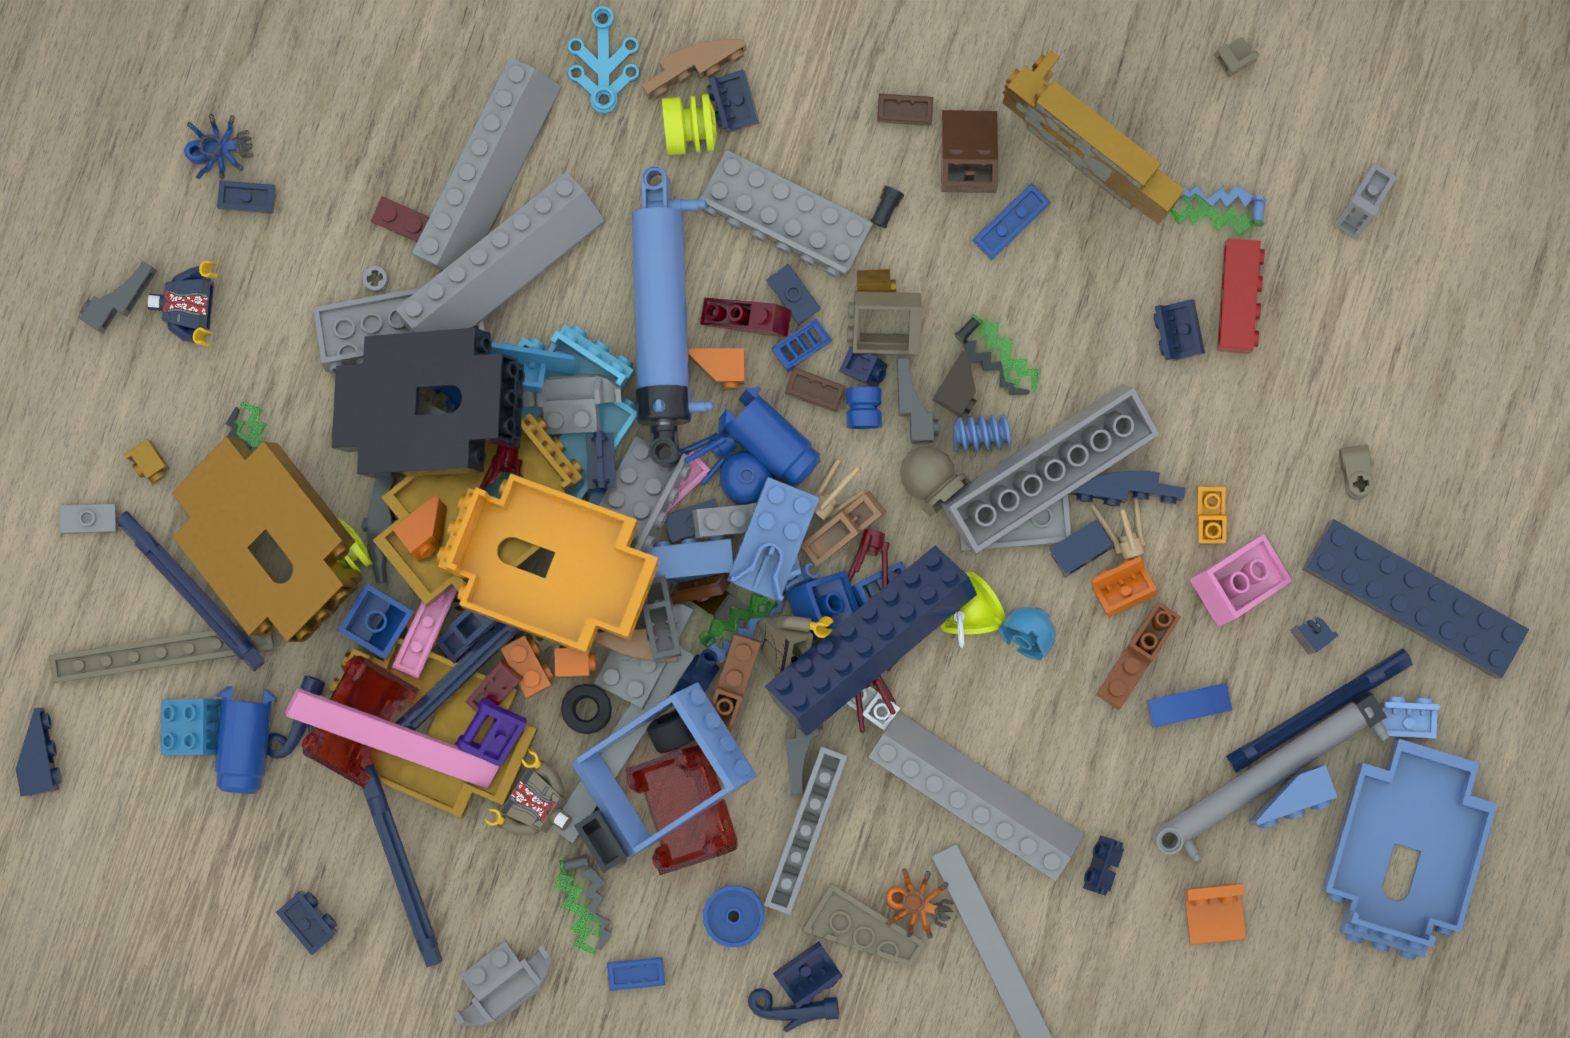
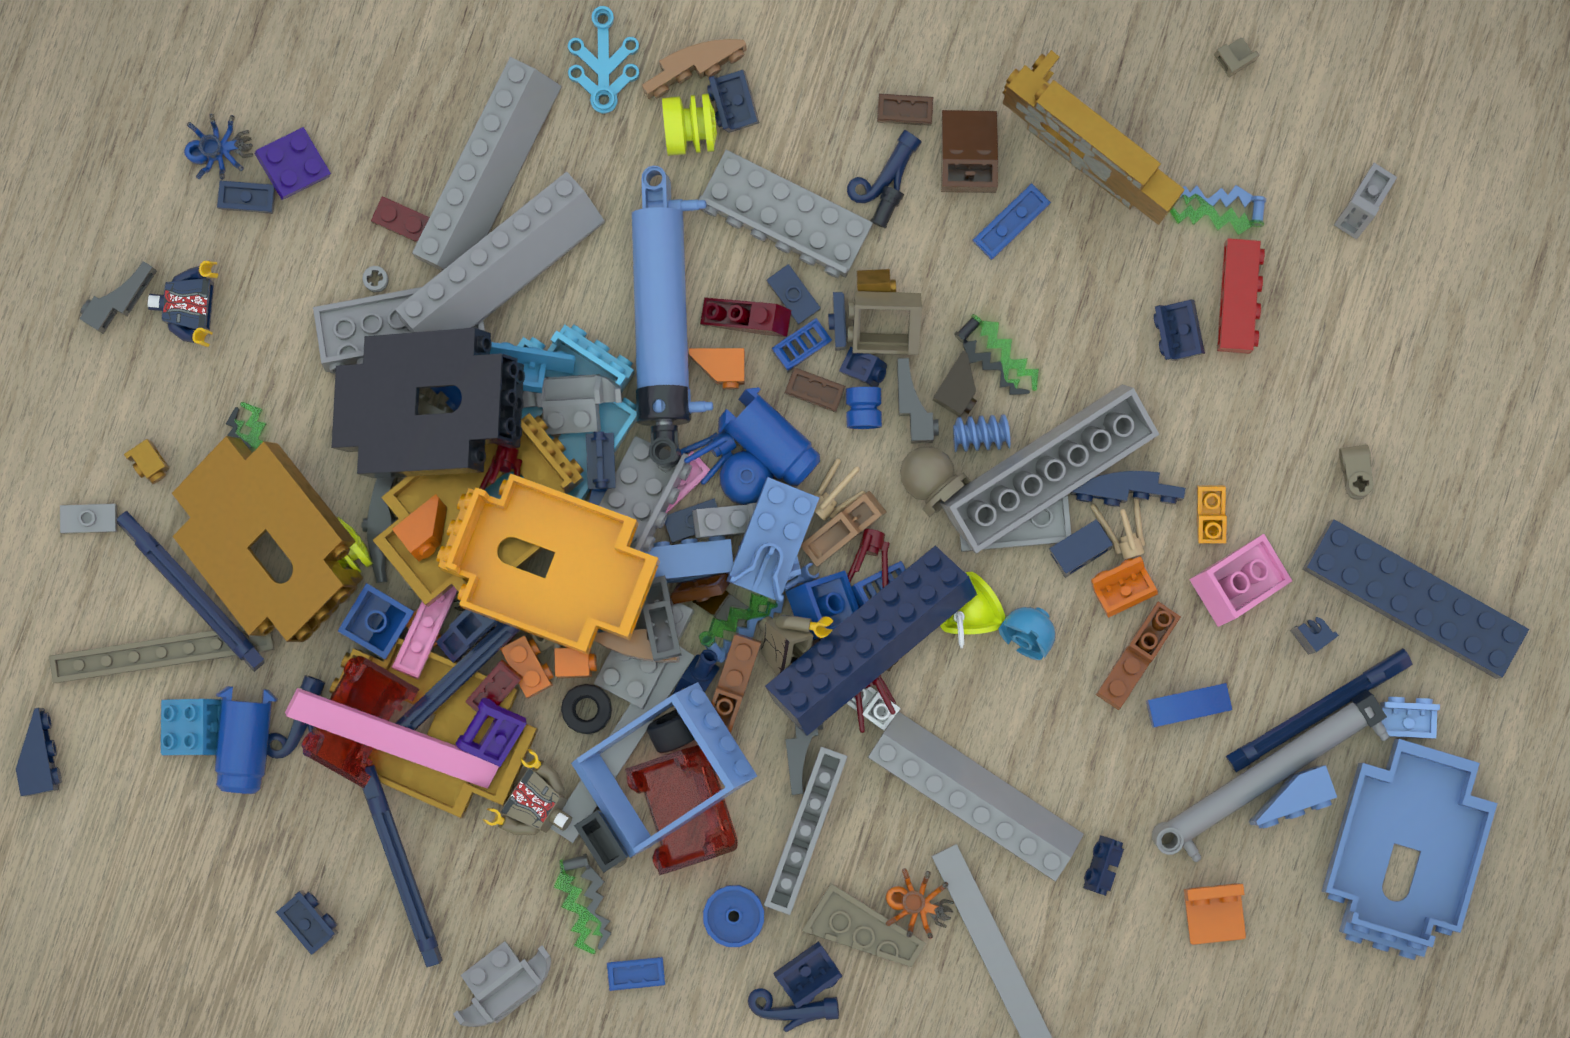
(292, 163): none -> dark purple plate
(837, 321): none -> dark blue plate
(892, 170): none -> dark blue plant

